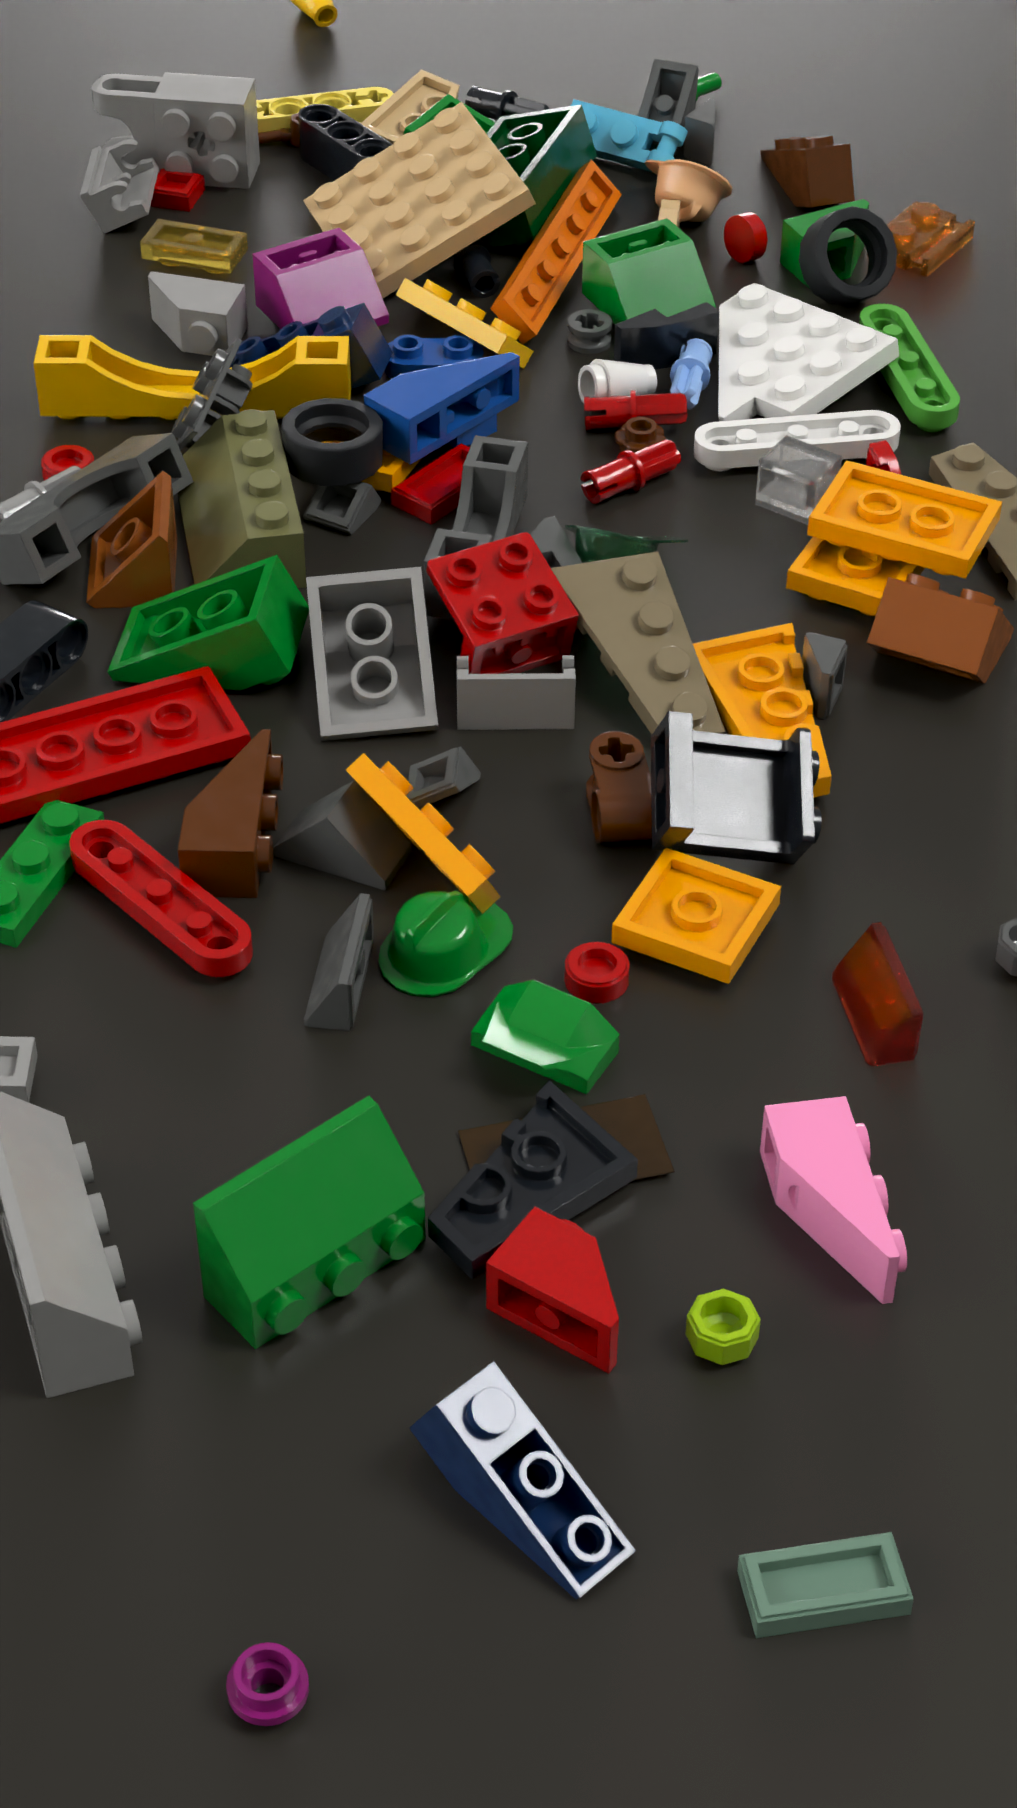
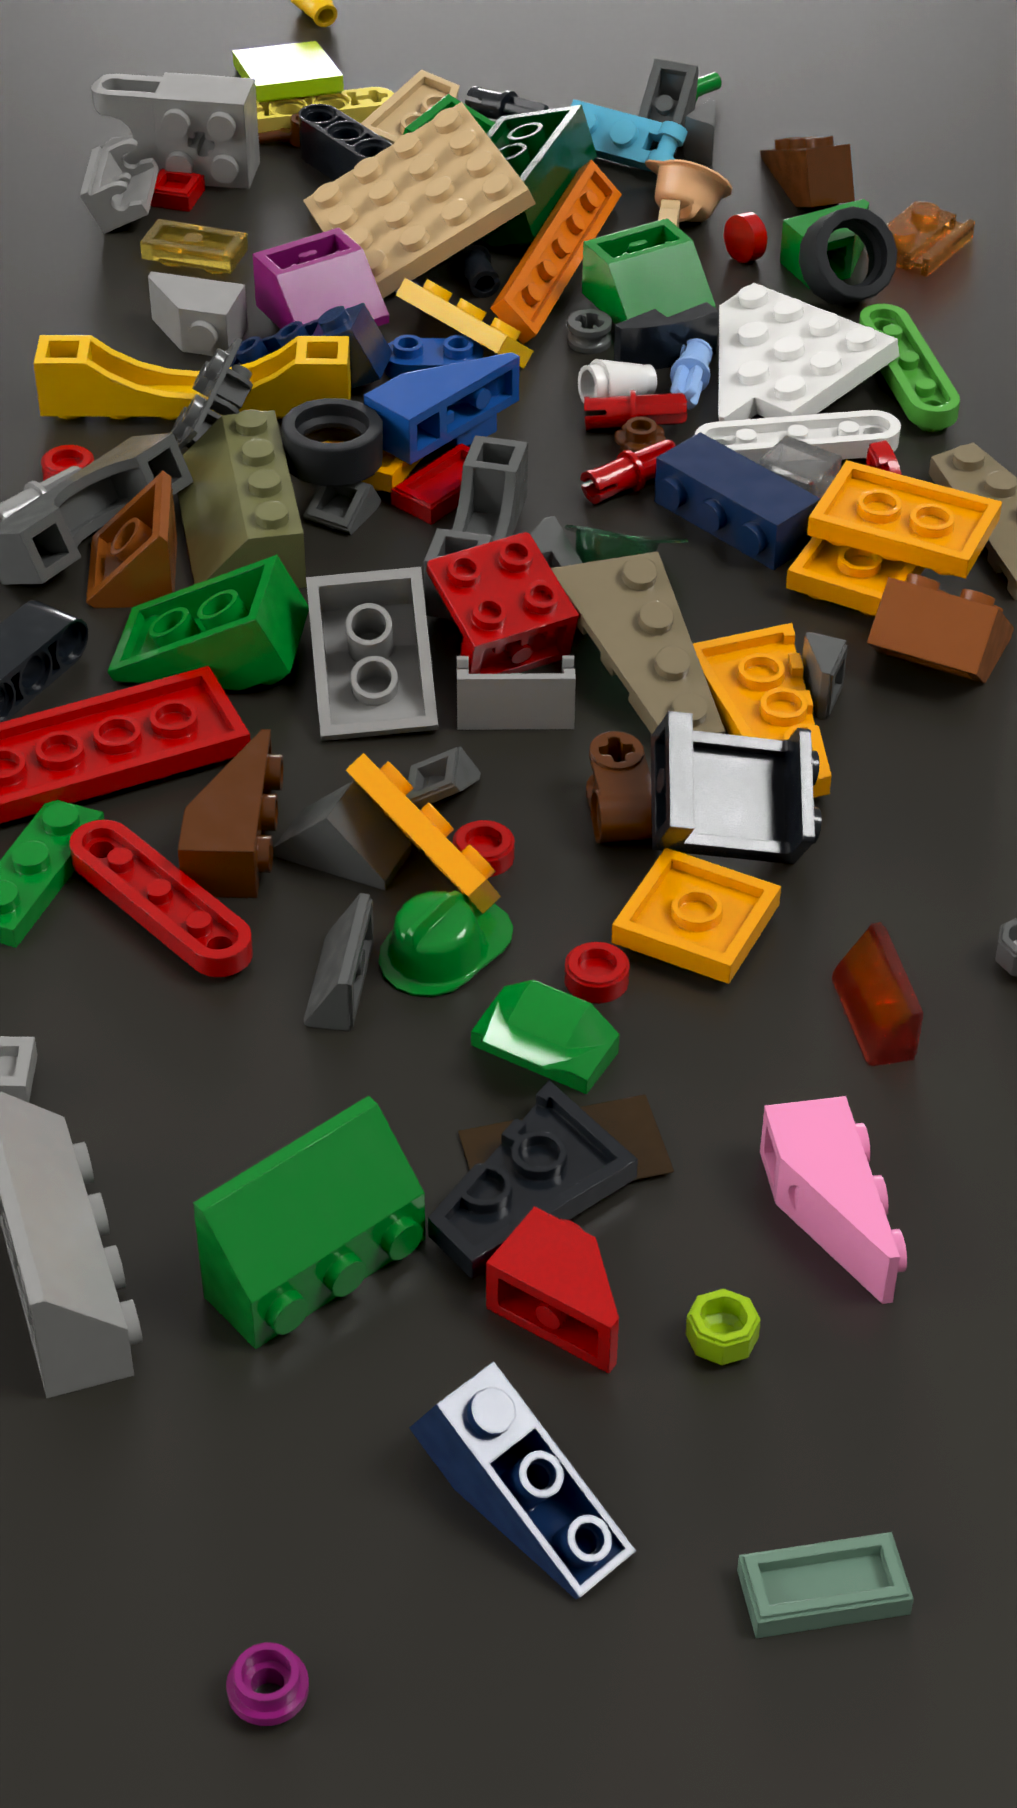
(289, 71): none -> tile
(490, 840): none -> red tile
(735, 499): none -> dark blue brick

